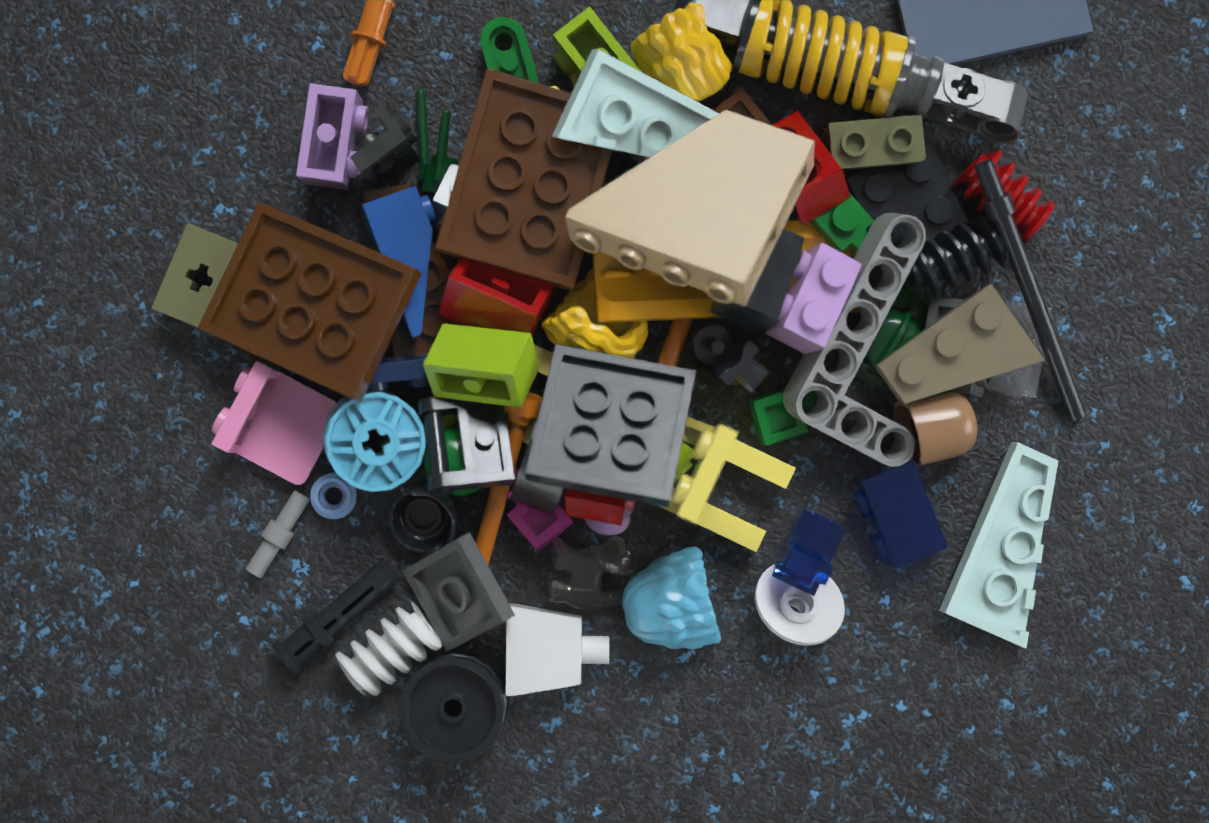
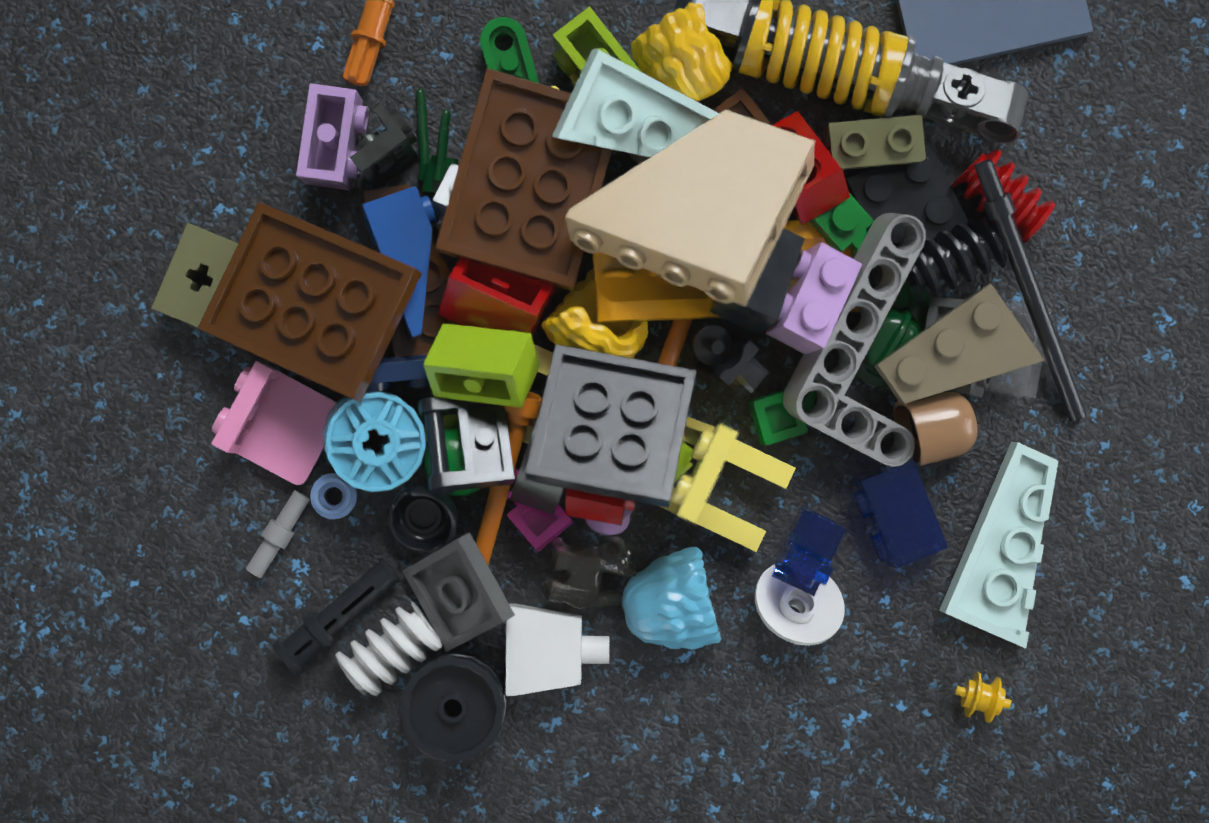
(983, 697): none -> yellow wheel

